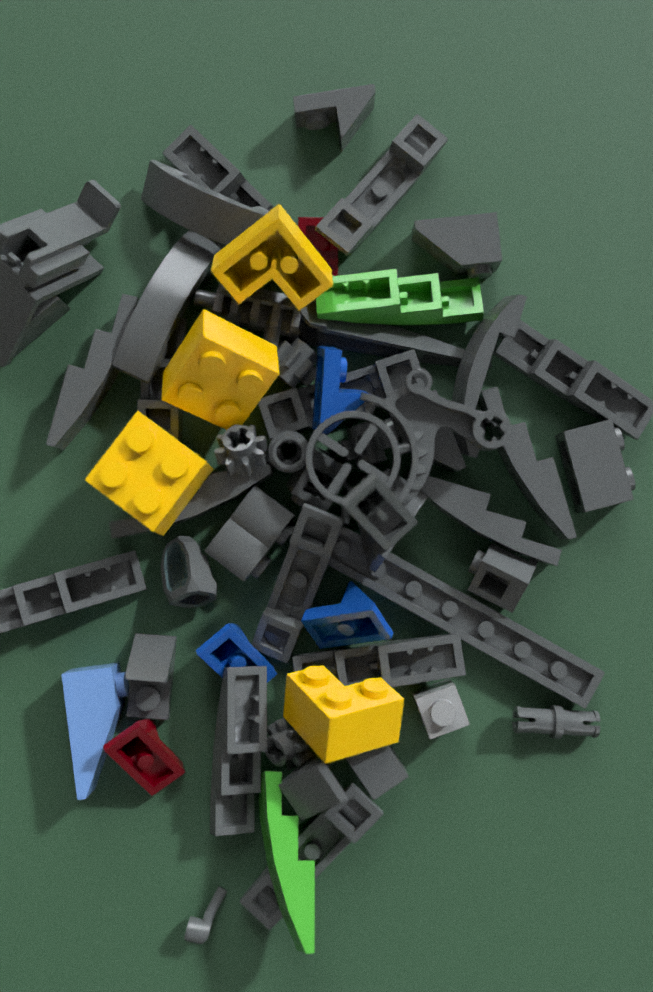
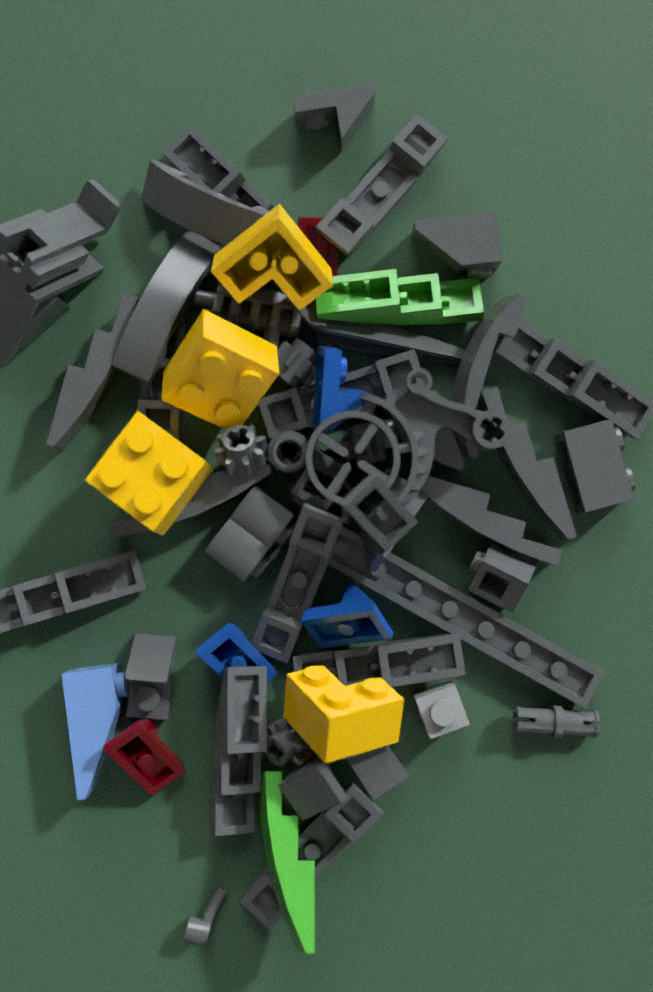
(187, 574): dark grey rock -> none

